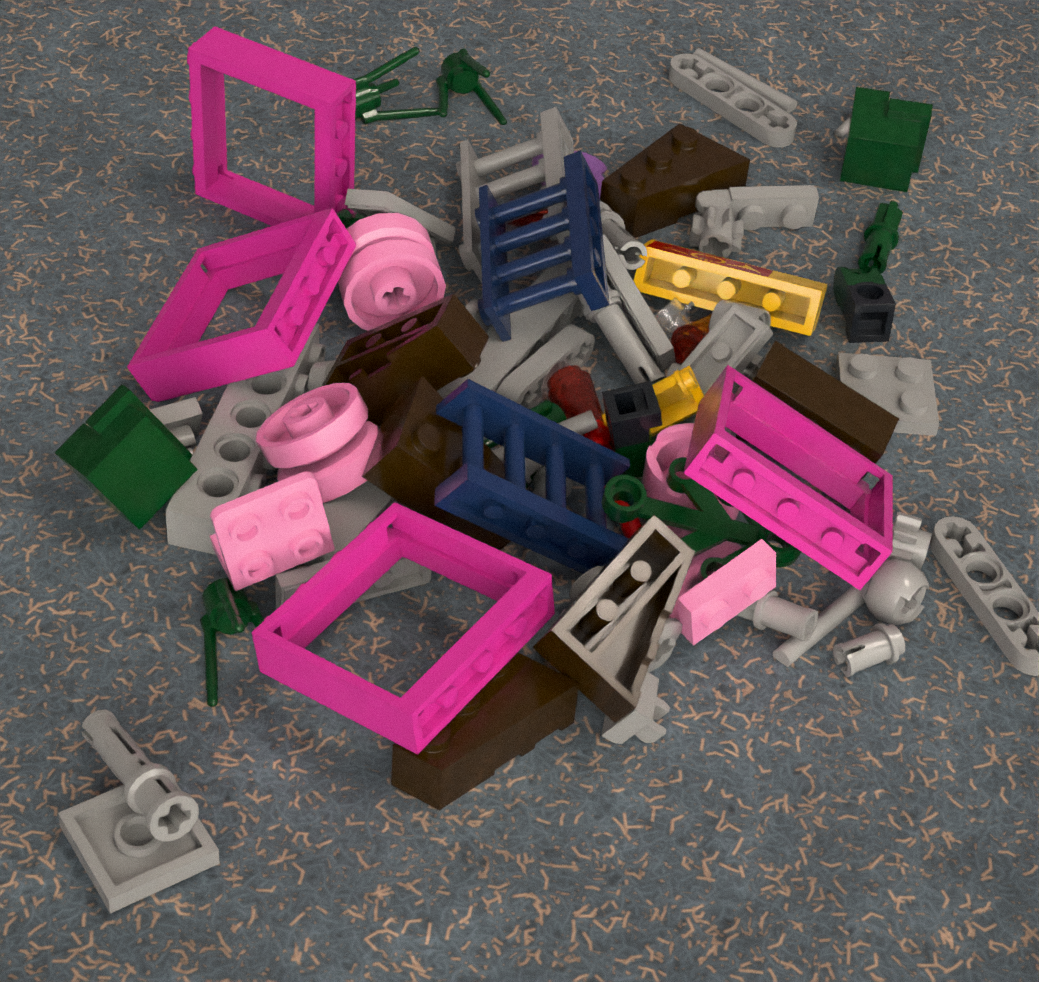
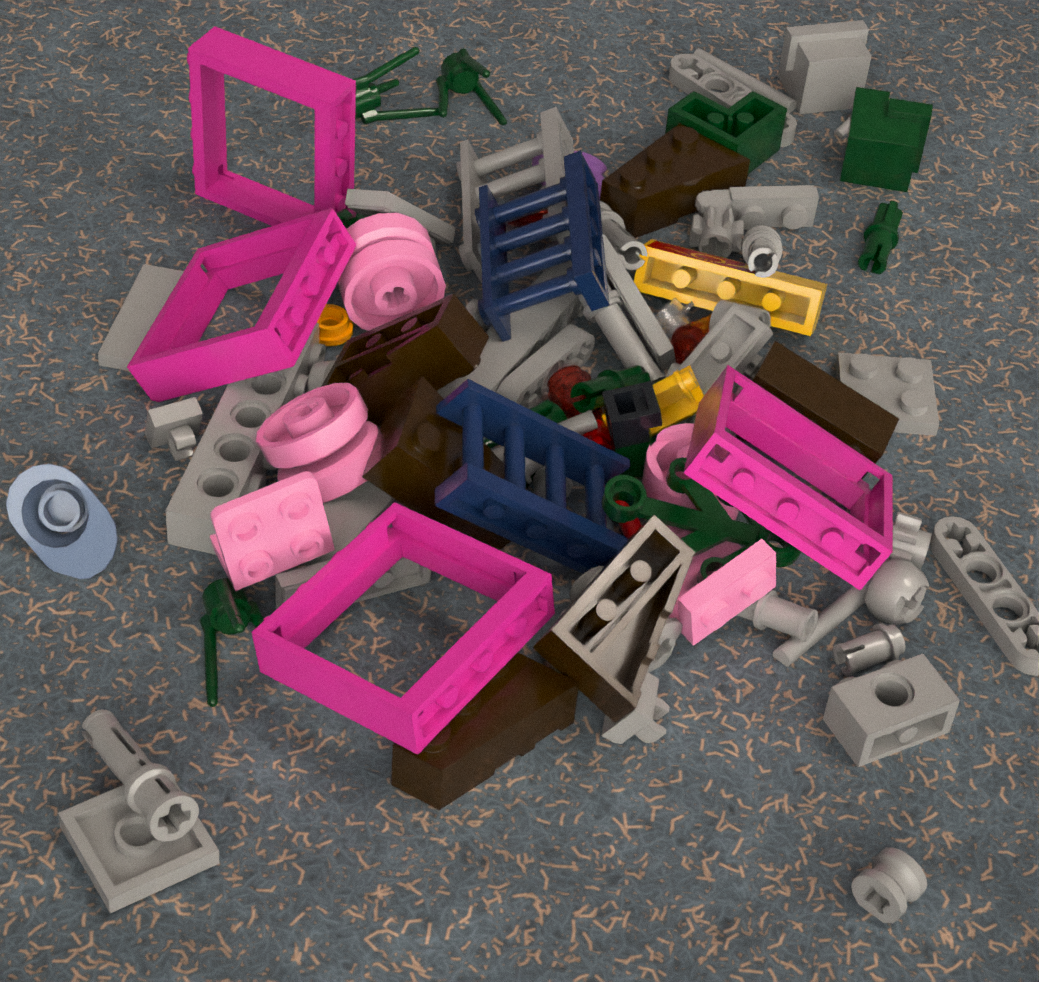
(57, 500): none -> sand blue piece
(128, 457): dark green plate -> none
(137, 315): none -> light grey tile
(334, 326): none -> light orange plate
(605, 381): none -> dark green axle
(747, 127): none -> dark green brick
(765, 241): none -> light grey pin
(824, 65): none -> light grey plate
(864, 303): black leg -> none
(889, 885): none -> light grey wheel
(890, 709): none -> light grey brick

